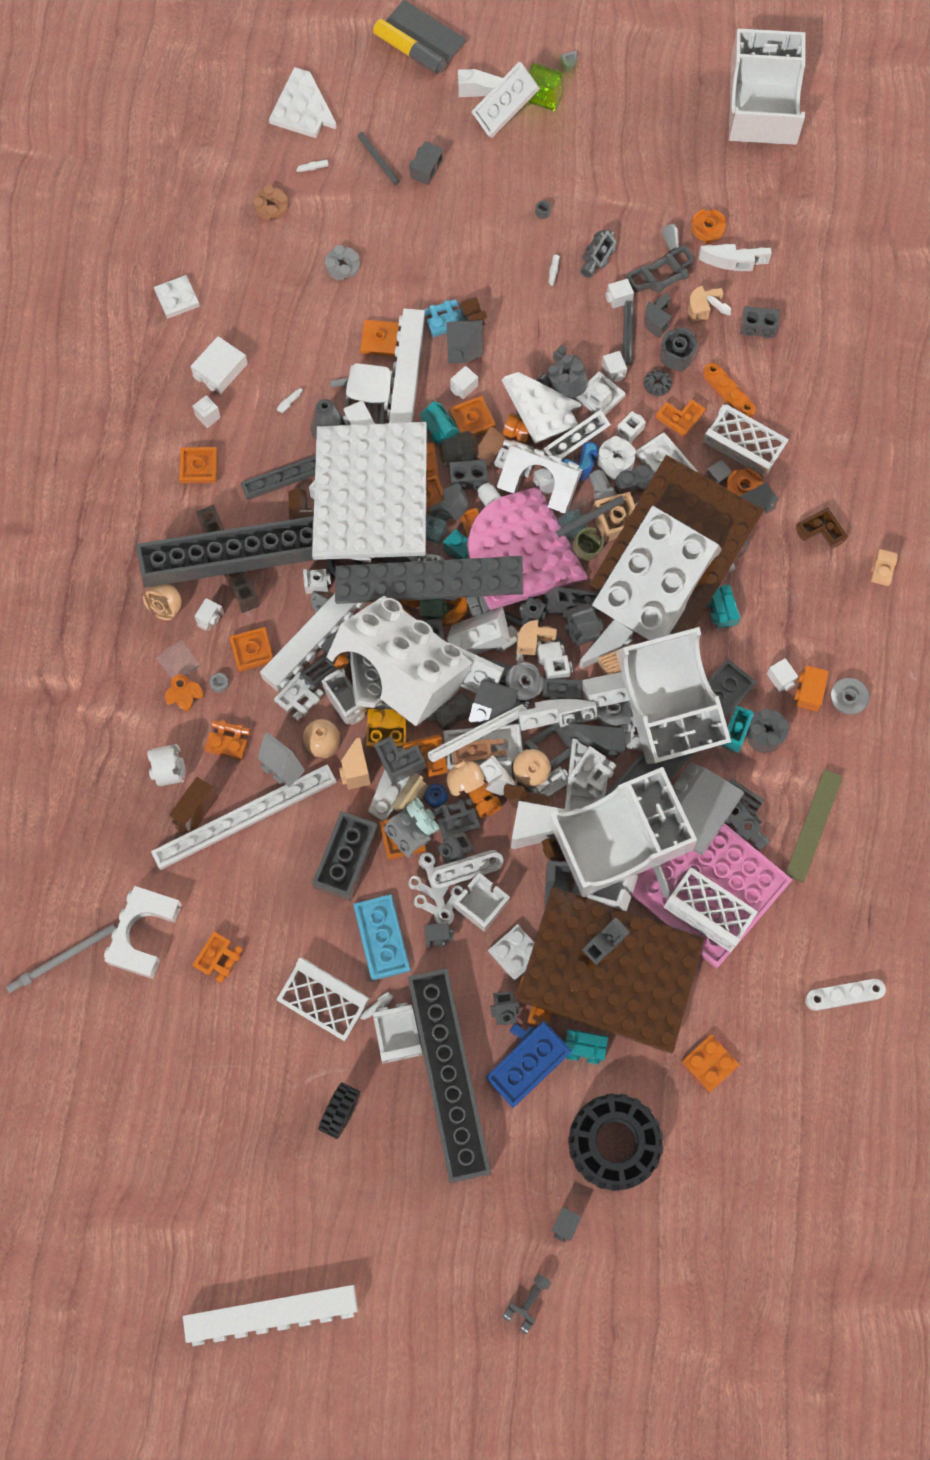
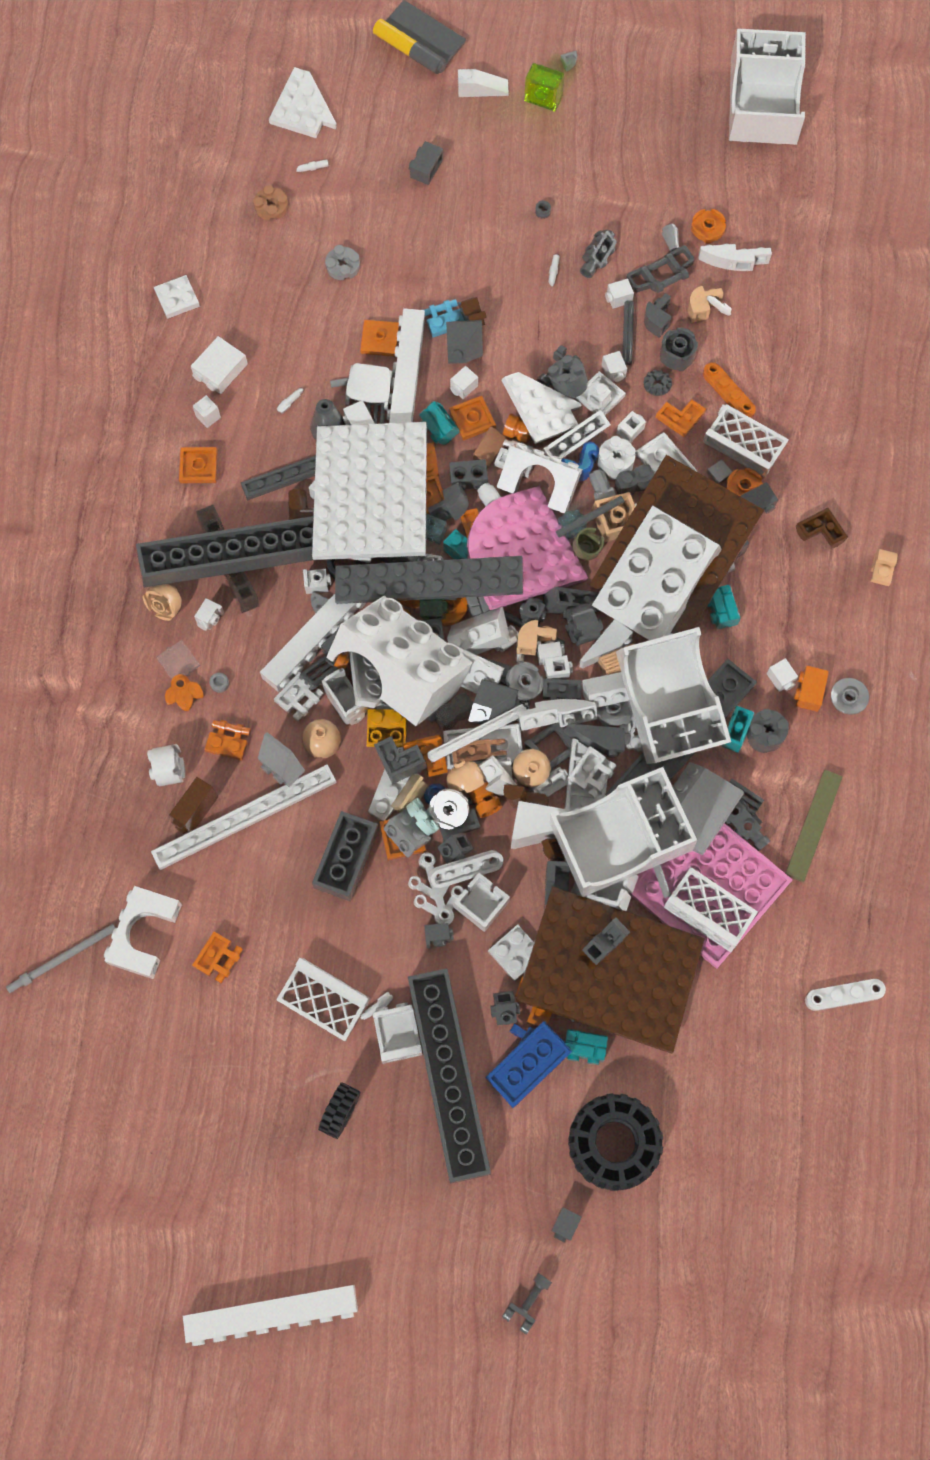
(251, 649): orange plate -> none
(354, 767): light nougat slope -> none
(378, 158): dark grey bar -> none
(381, 937): medium azure tile -> none
(439, 813): none -> white plate
(459, 448): clear smoke brick -> none
(505, 99): white plate -> none
(545, 480): white brick -> none
(710, 1063): orange plate -> none
(760, 318): dark grey brick -> none

